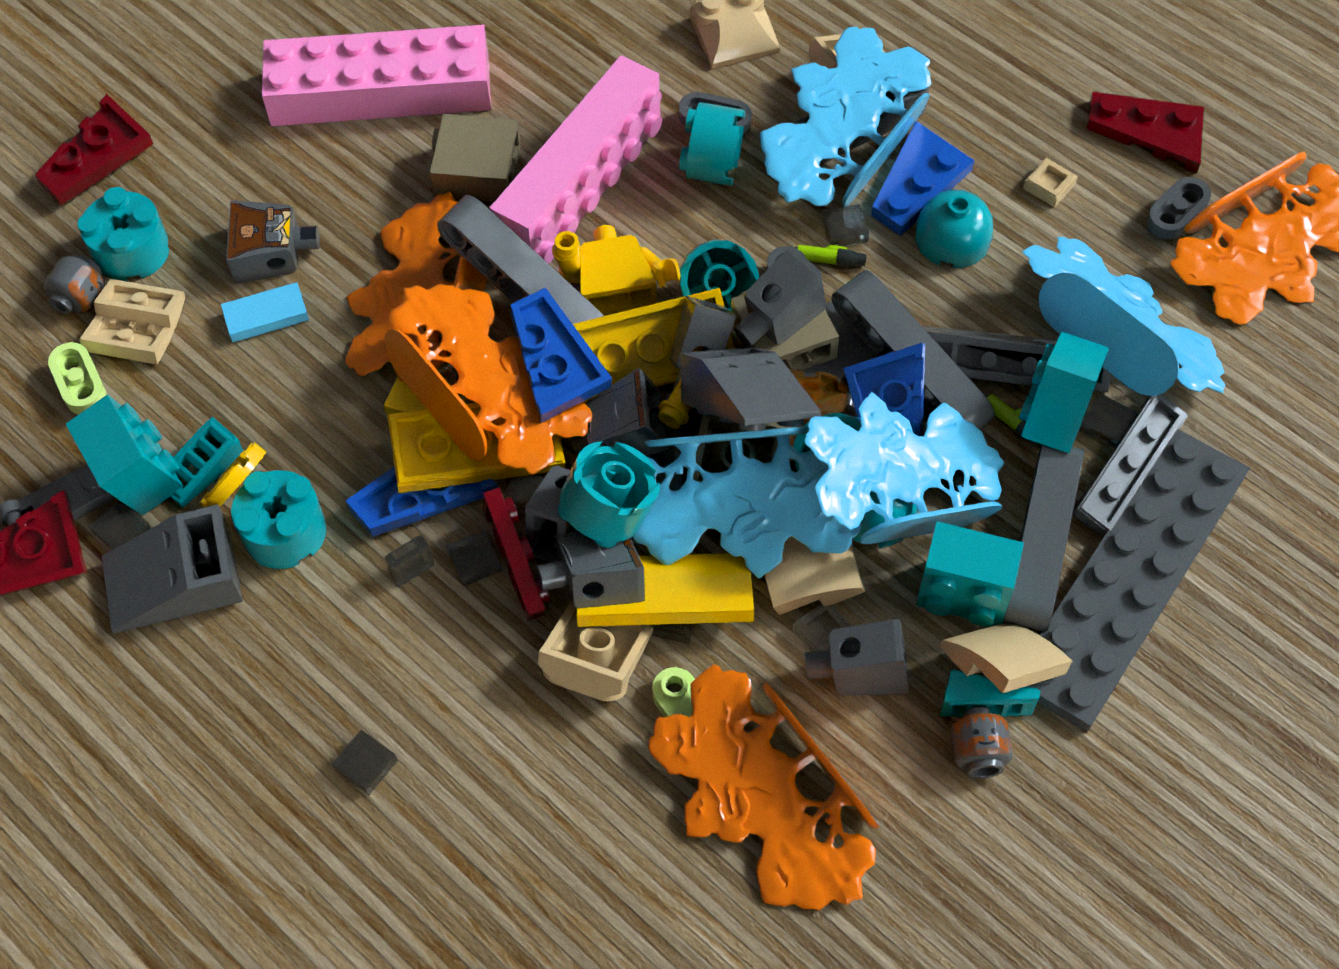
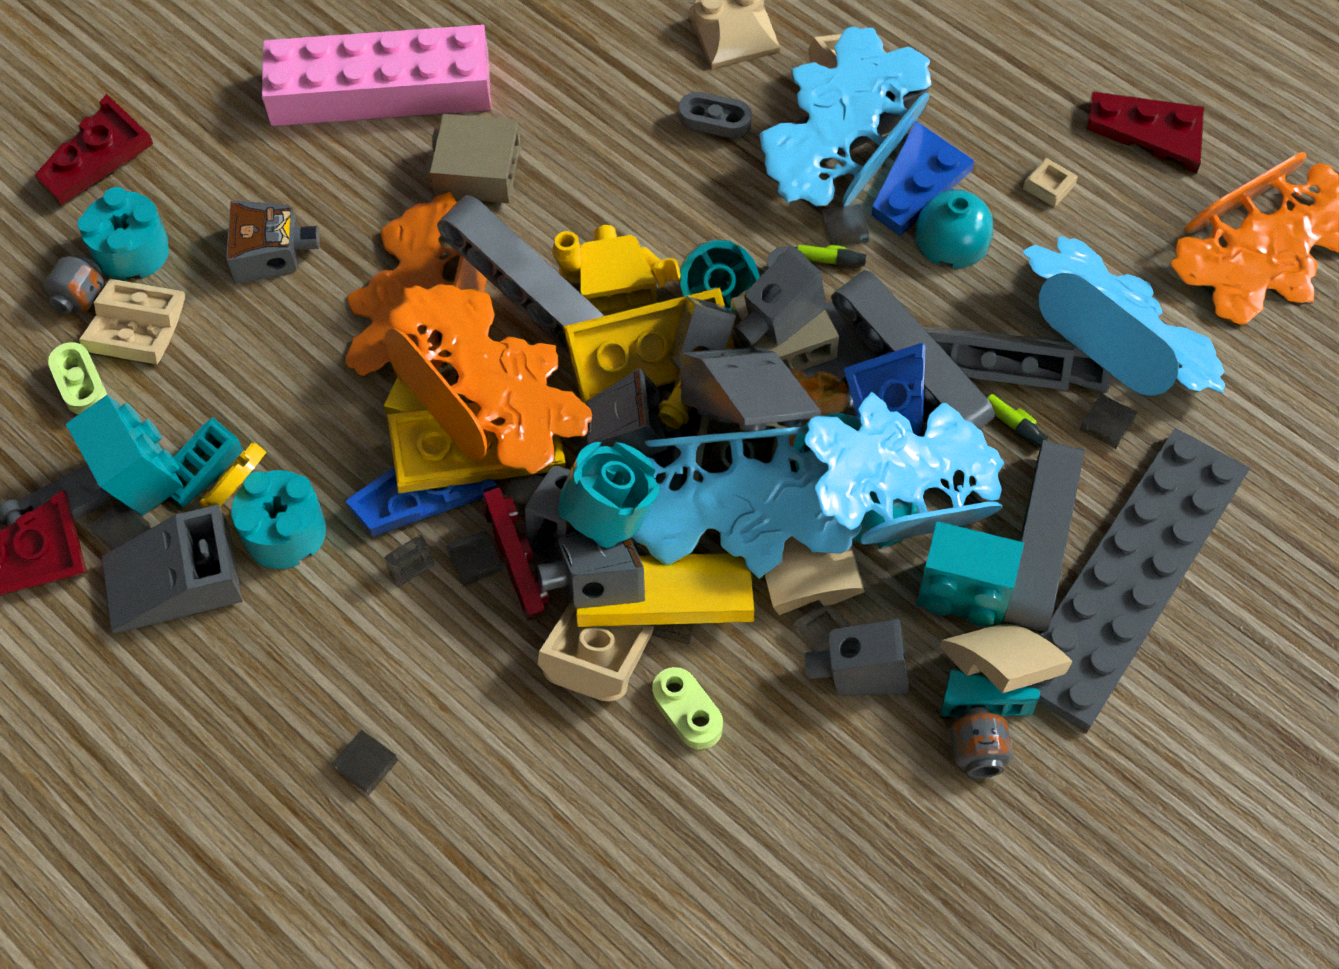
(264, 312): medium azure tile -> none
(555, 356): blue wing -> none
(583, 157): bright pink brick -> none
(713, 143): teal brick -> none
(753, 790): orange plant -> none
(1062, 391): teal brick -> none
(1129, 464): tile -> none
(1173, 212): dark grey plate -> none

